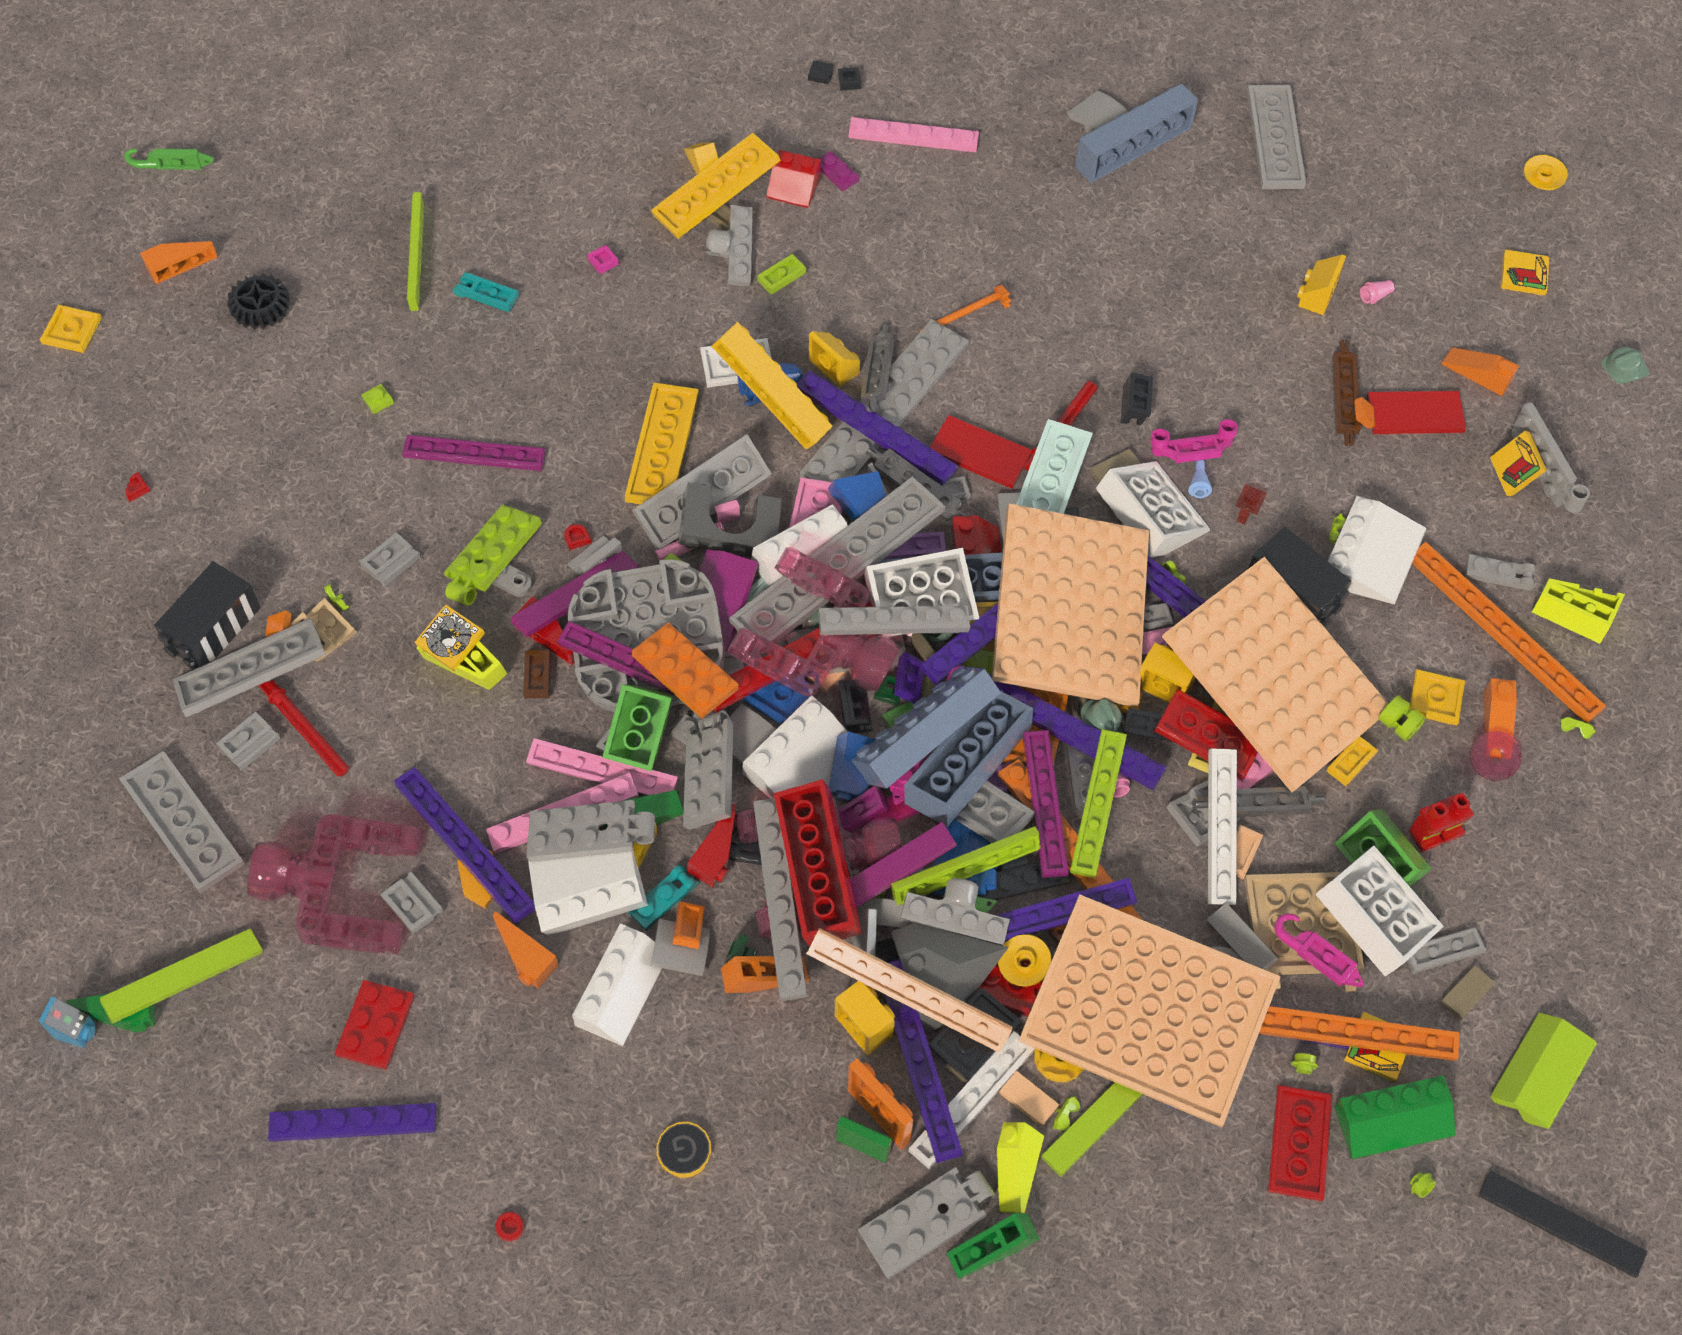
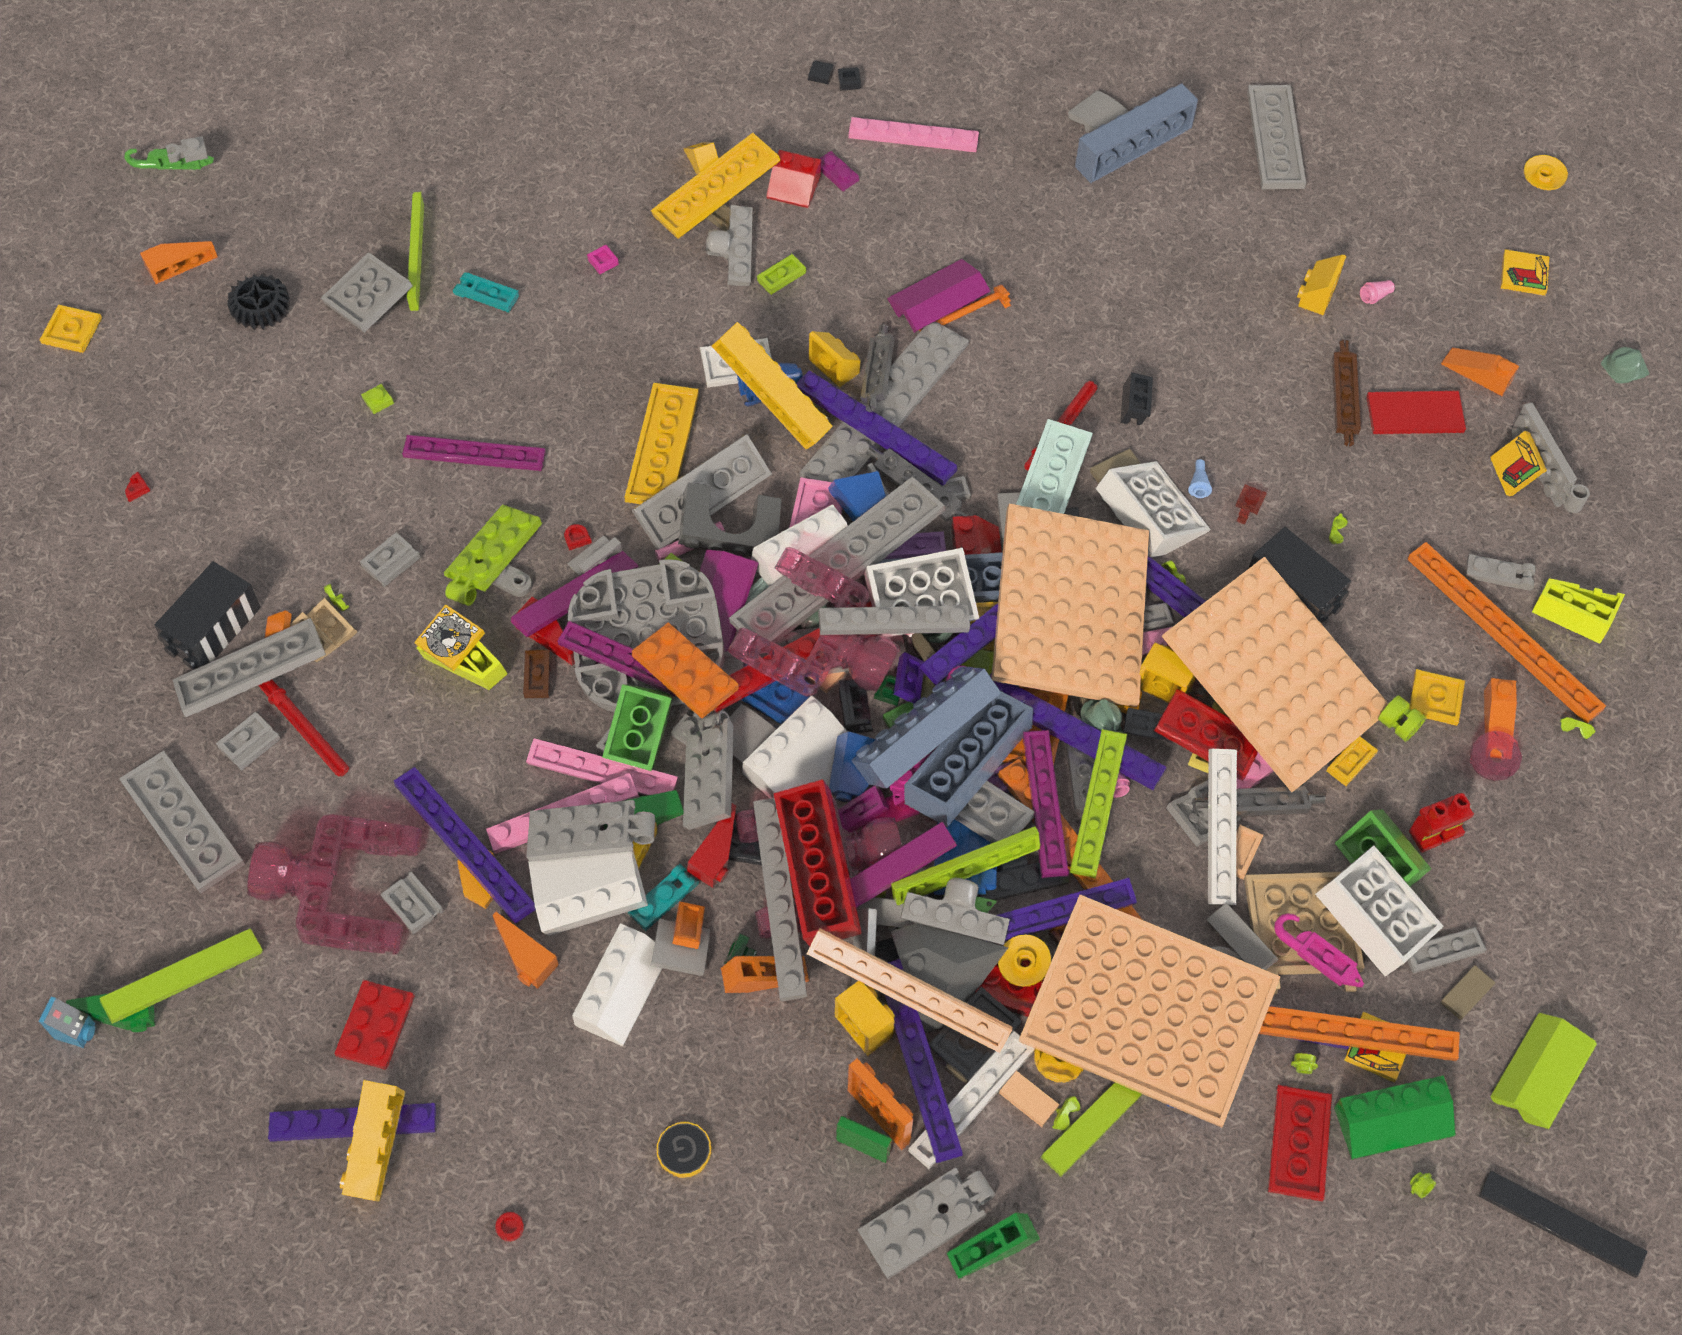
(191, 149): none -> light grey plate
(366, 292): none -> light grey plate
(372, 1140): none -> yellow wedge
(727, 511): bright pink tile -> none
(939, 294): none -> magenta slope
(981, 451): red tile -> none
(1016, 1162): neon yellow slope -> none
(1195, 447): dark pink plate -> none
(1364, 413): orange tile -> none
(1376, 549): white slope -> none

